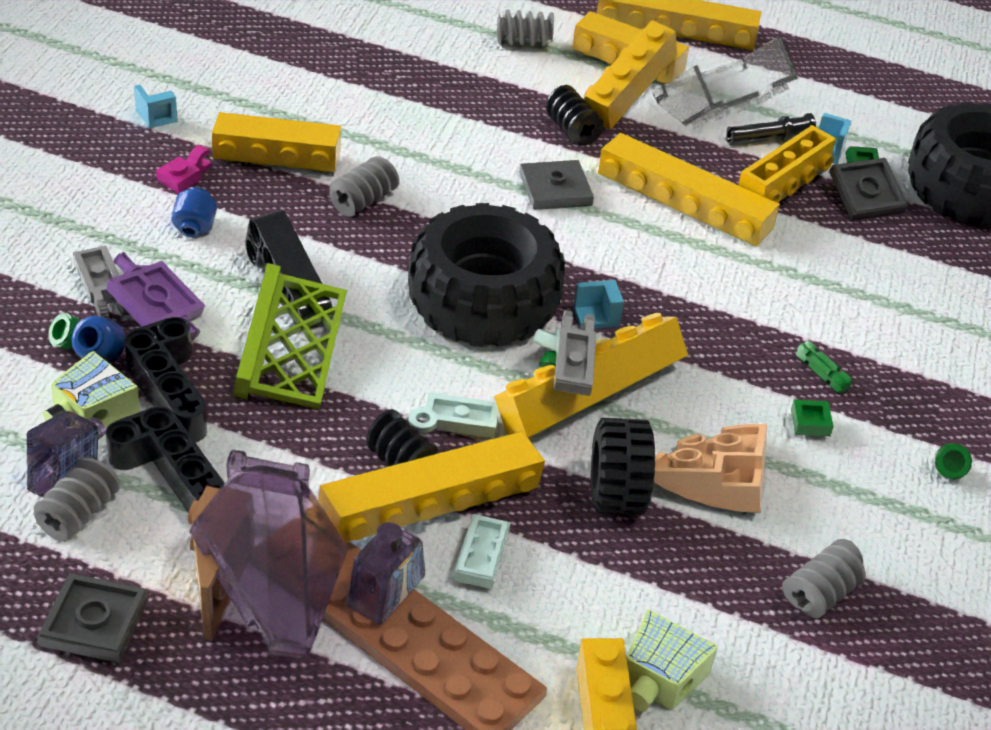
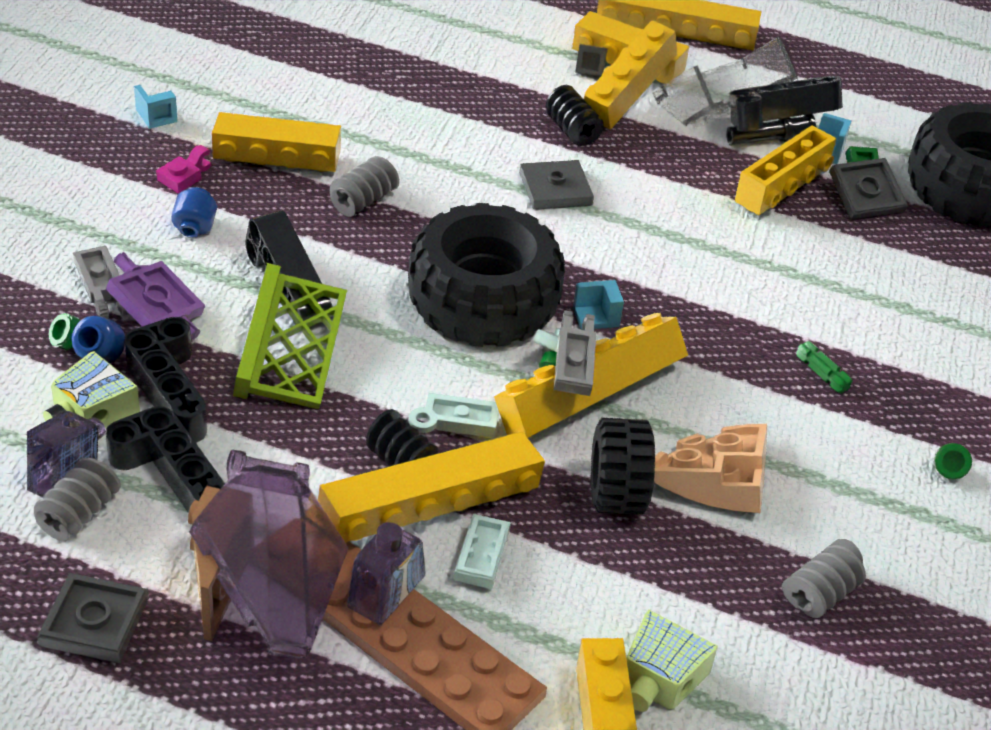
(525, 27): light grey piece -> none
(591, 60): none -> dark grey tile
(688, 189): yellow brick -> none
(784, 100): none -> black beam
(812, 418): green plate -> none

